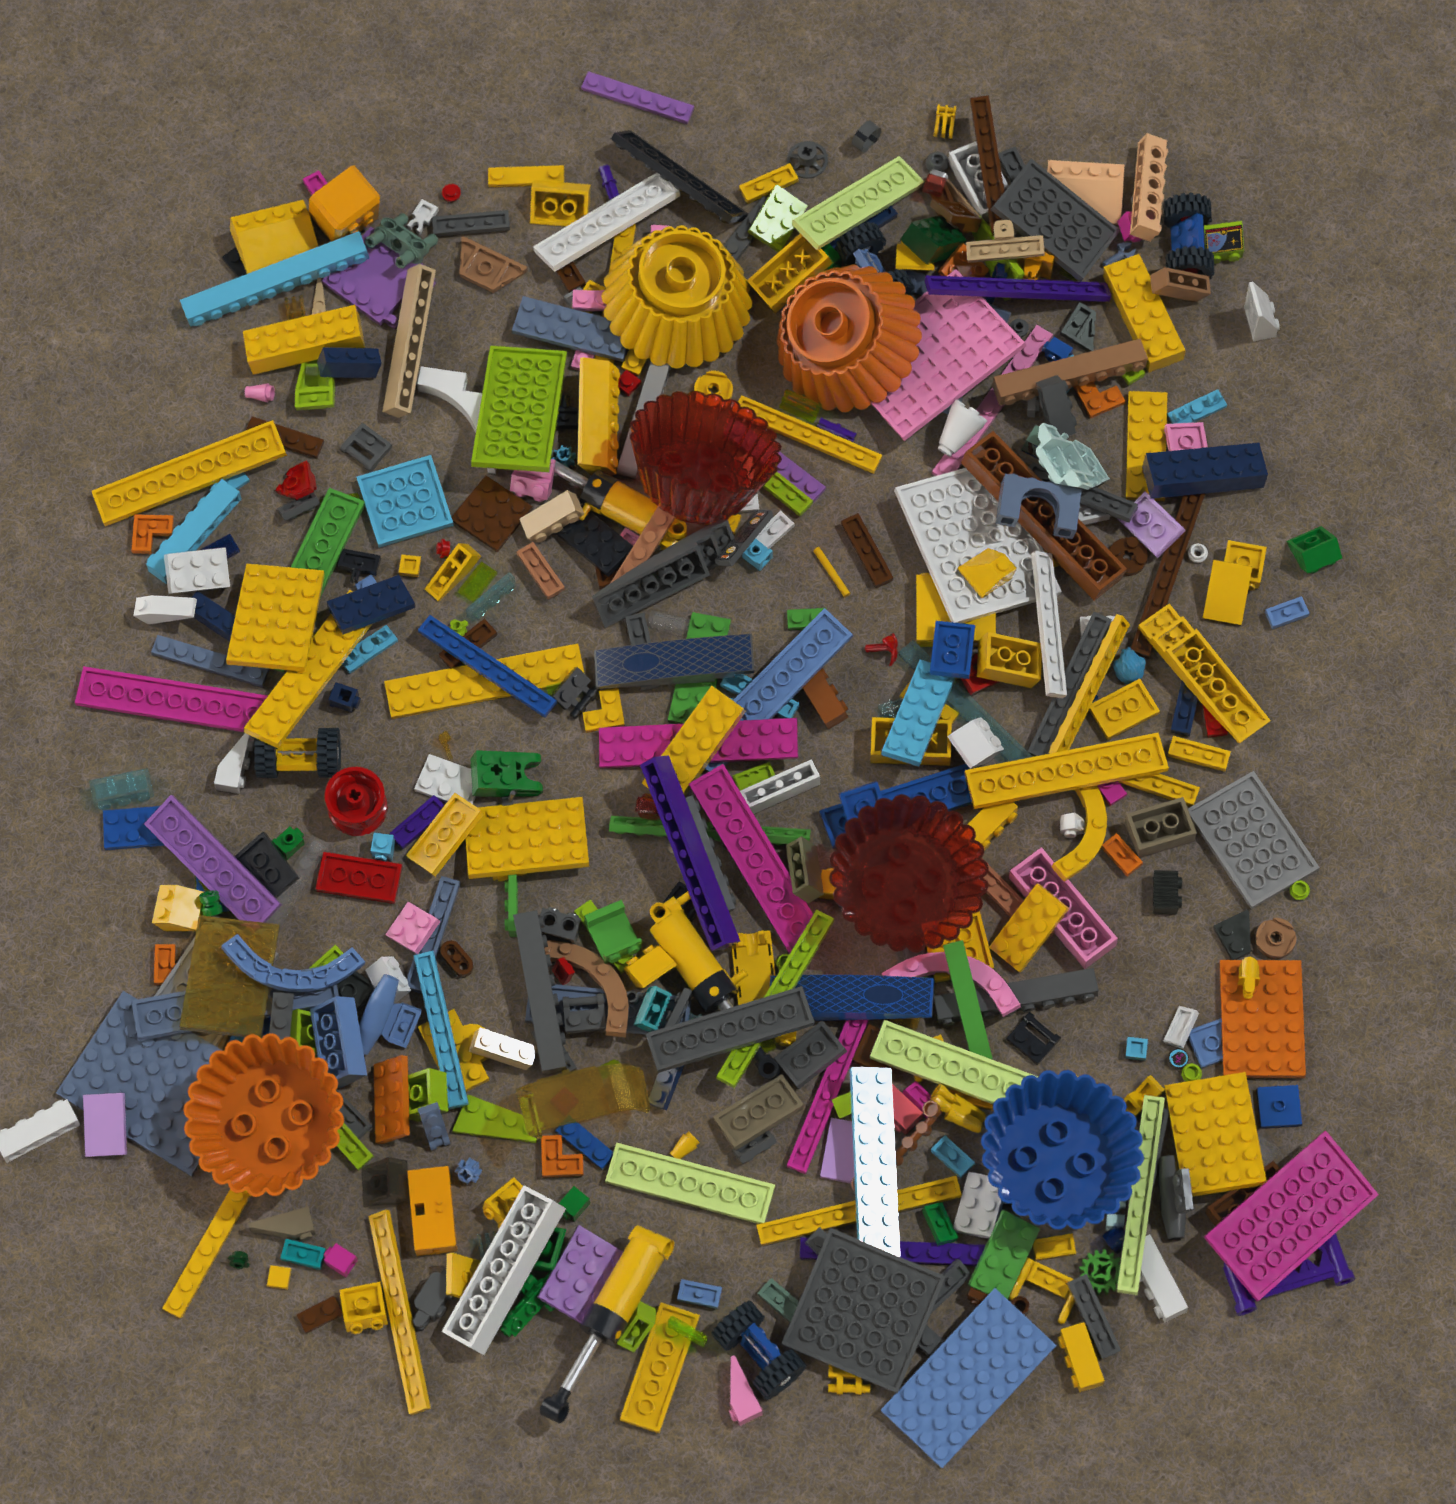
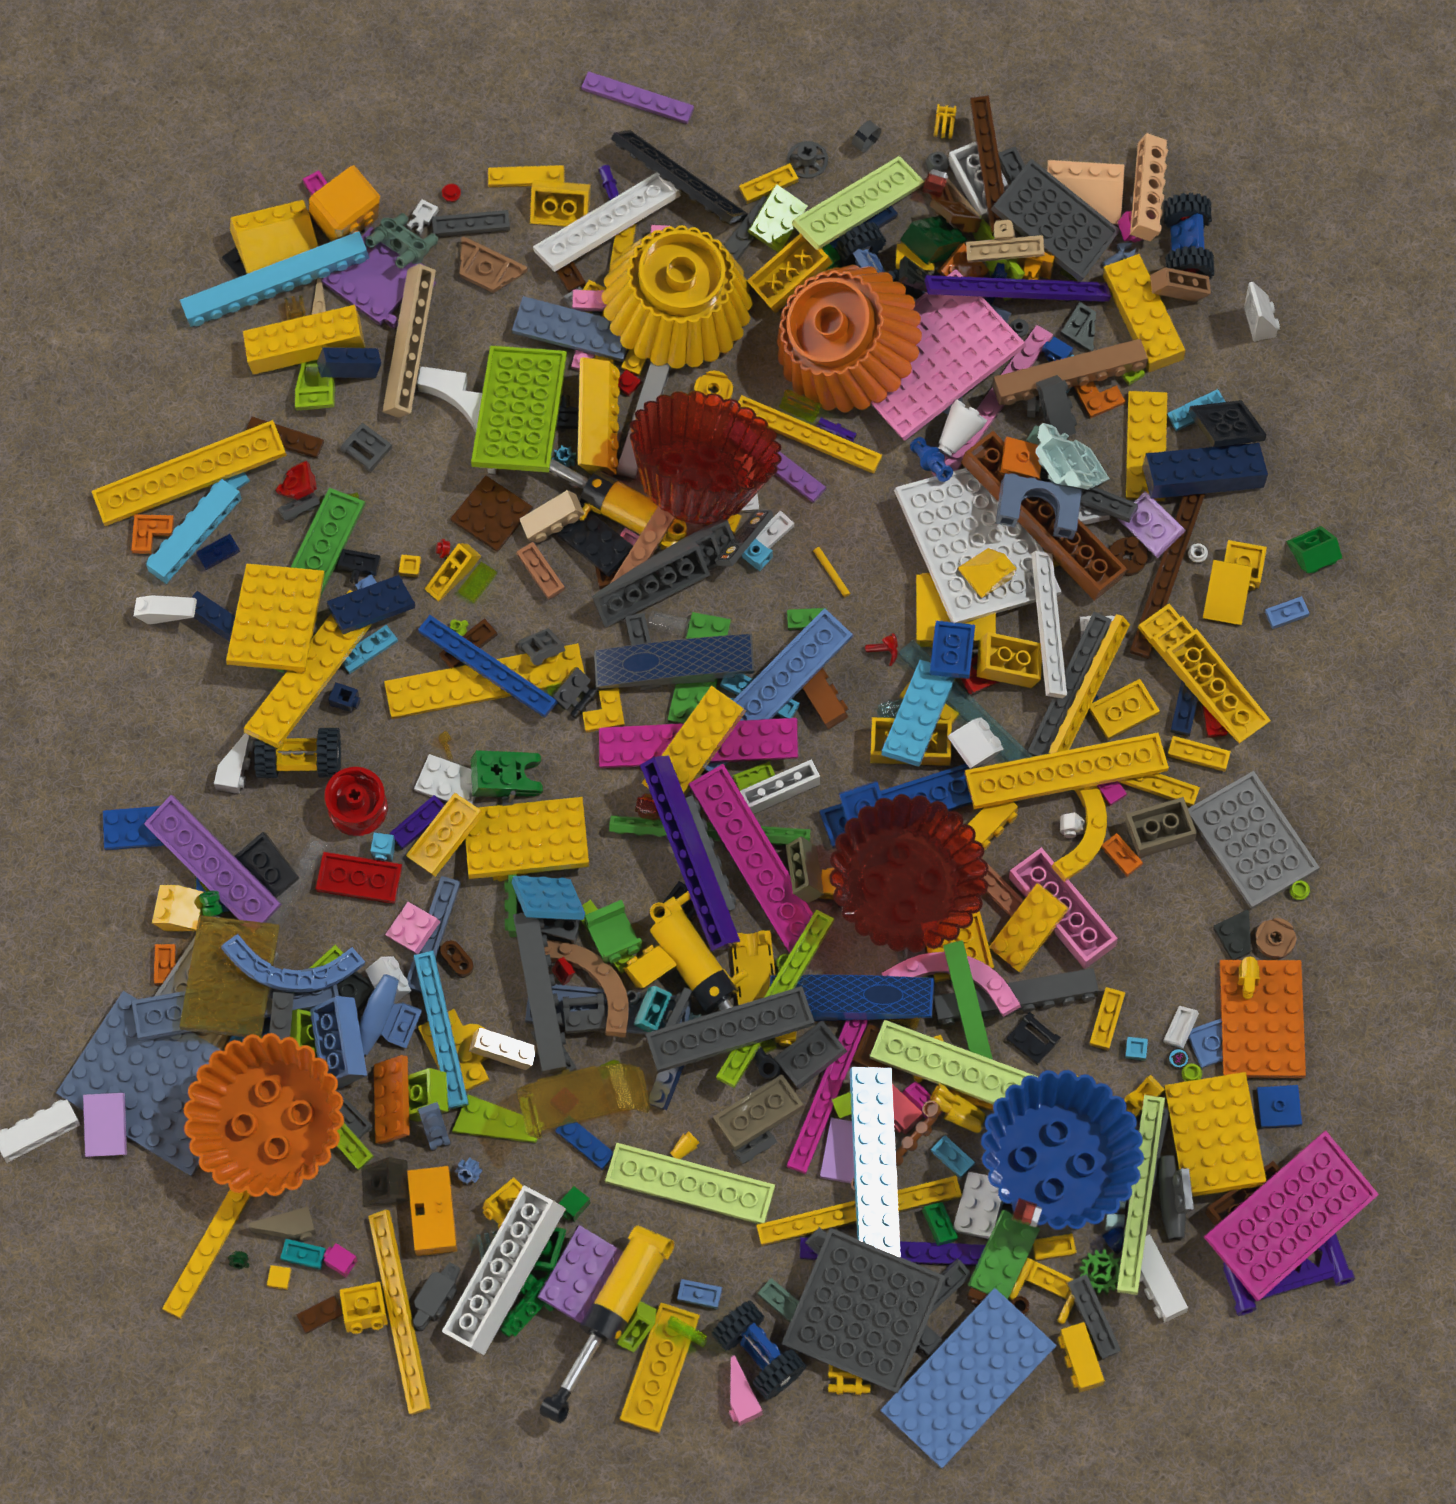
(121, 789): clear light blue brick -> none
(166, 699): dark pink plate -> none
(196, 570): white brick -> none
(207, 661): sand blue plate -> none
(260, 392): bright pink cone -> none
(289, 848): green brick -> none
(404, 501): medium azure plate -> none
(459, 1273): yellow plate -> none
(491, 597): clear light blue plate -> none
(533, 483): bright pink plate -> none
(545, 641): none -> dark grey plate
(548, 897): none -> dark azure plate
(555, 1163): orange plate -> none
(788, 494): lime plate -> none
(867, 550): reddish brown plate -> none
(912, 274): none -> pearl dark grey wing
(931, 459): none -> blue piece
(1020, 458): none -> orange plate
(1026, 1213): none -> clear red piece
(1107, 1018): none -> yellow plate
(1129, 666): dark azure hair -> none
(1166, 892): pearl dark grey brick -> none
(1185, 436): bright pink plate -> none
(1224, 241): slope -> none
(1227, 423): none -> black plate

